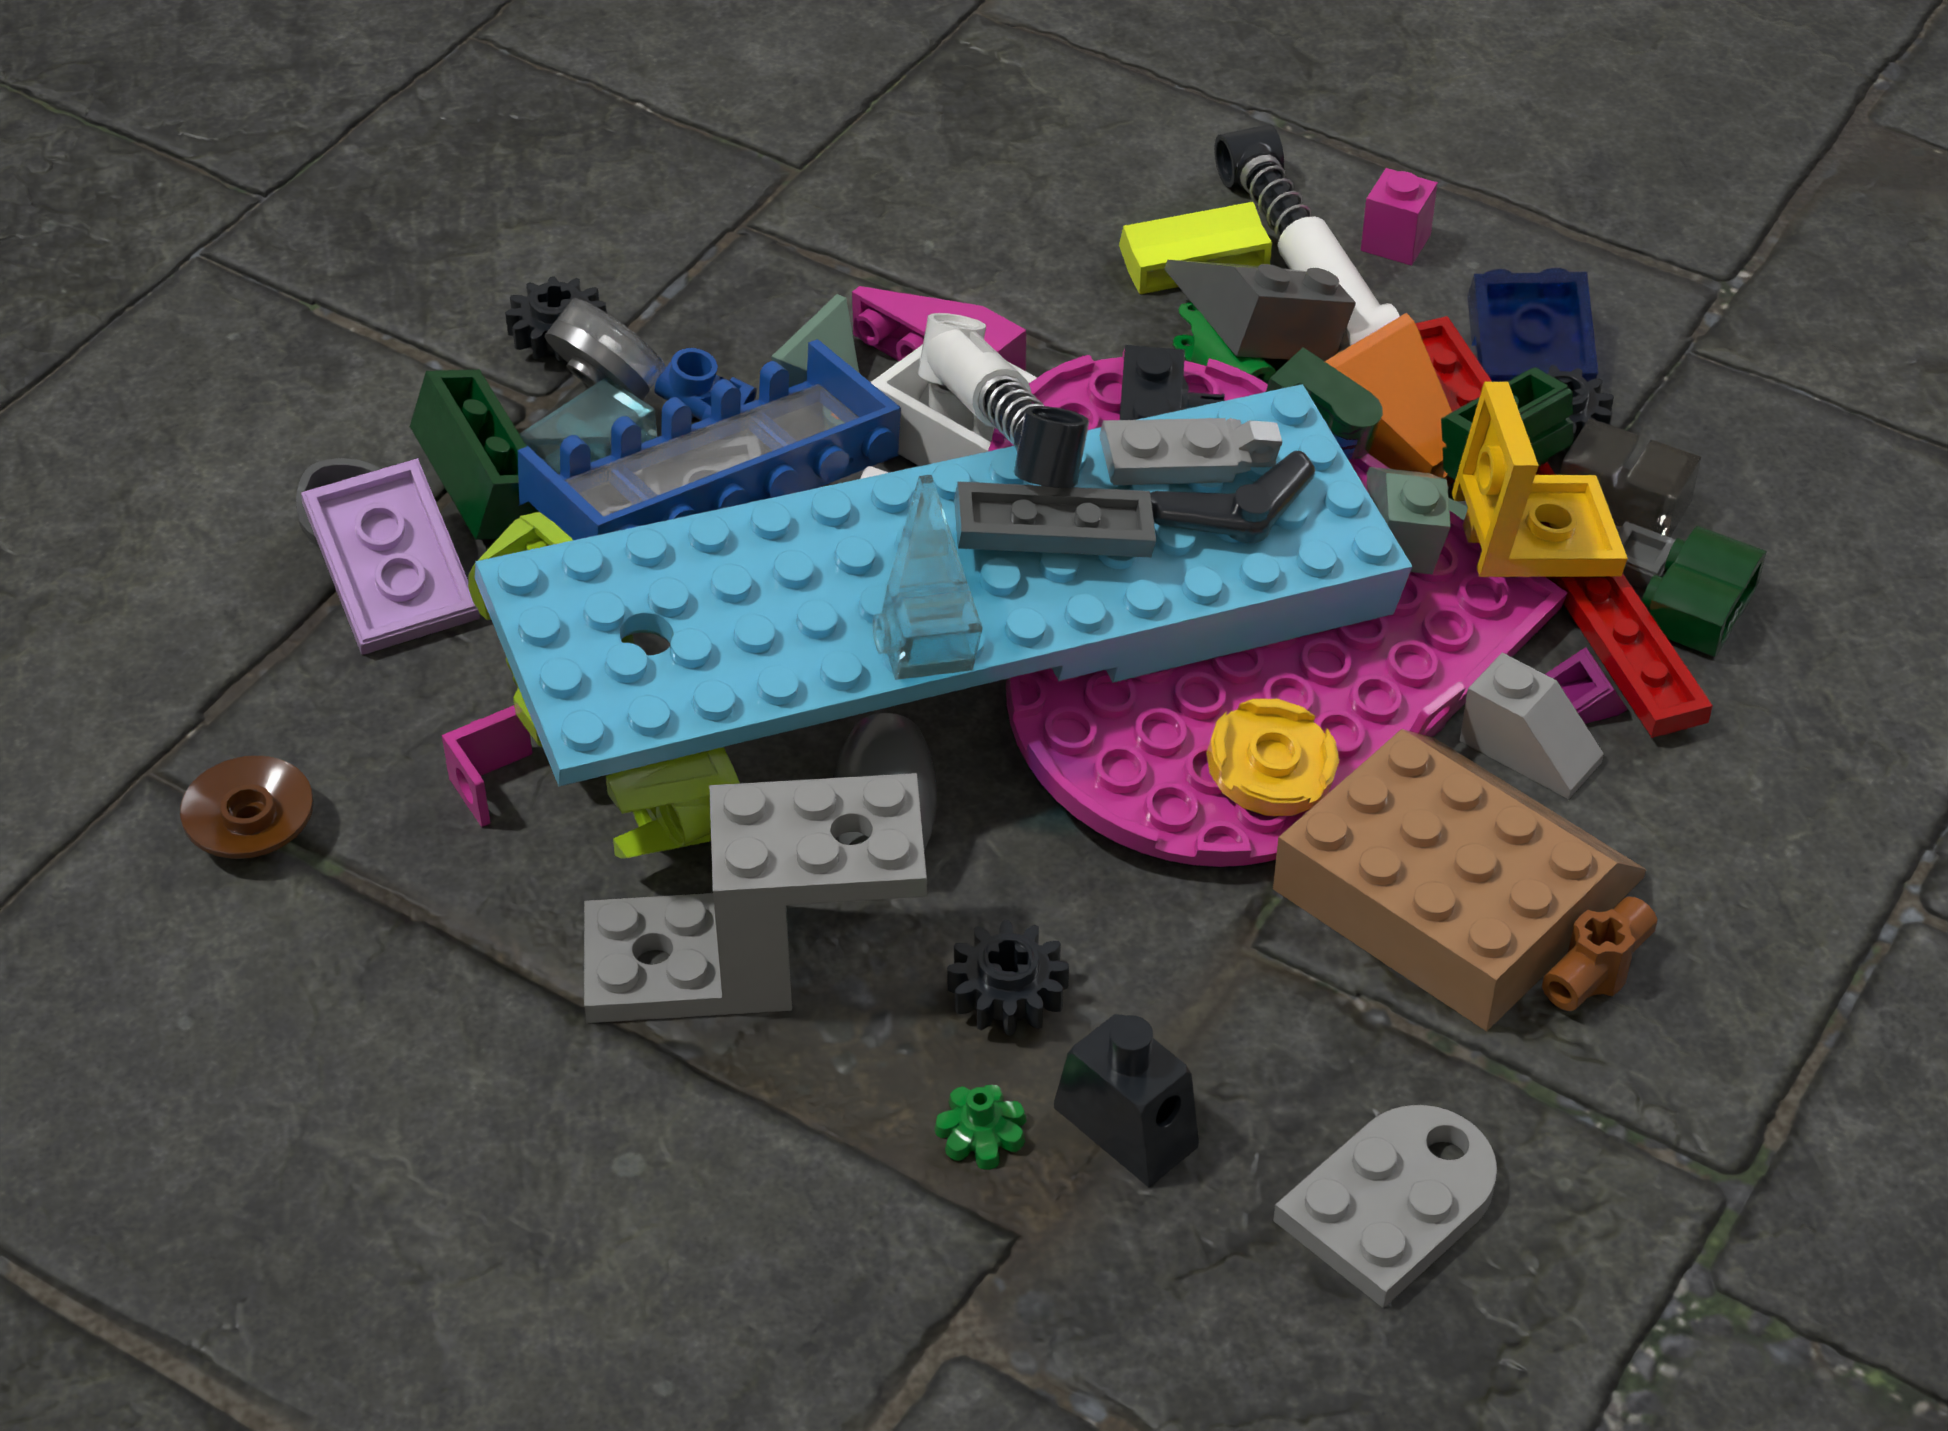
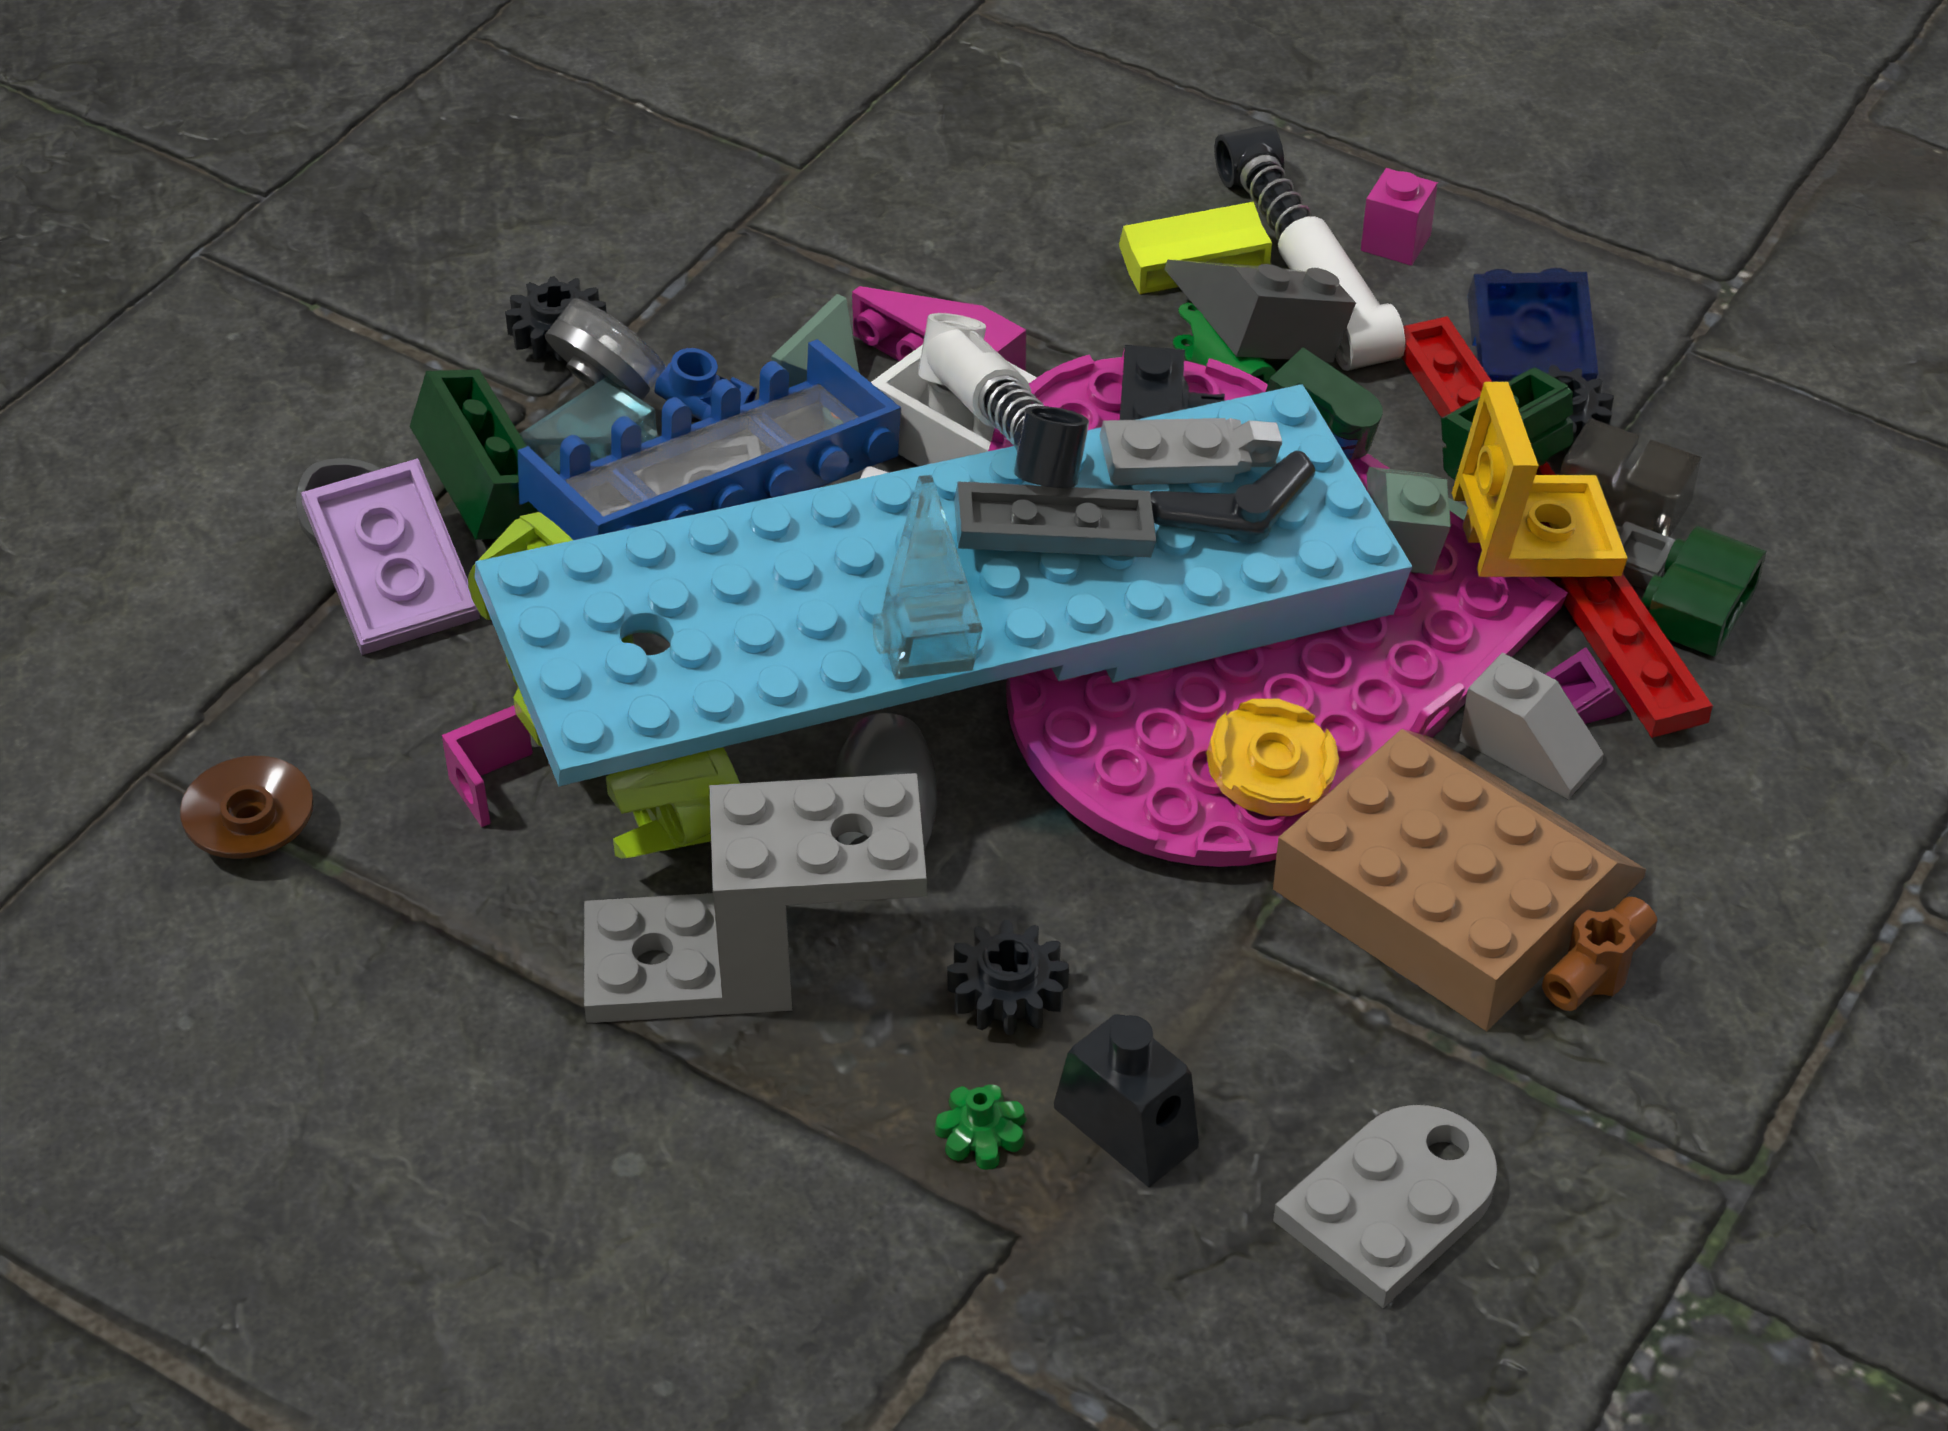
(1401, 375): orange slope -> none

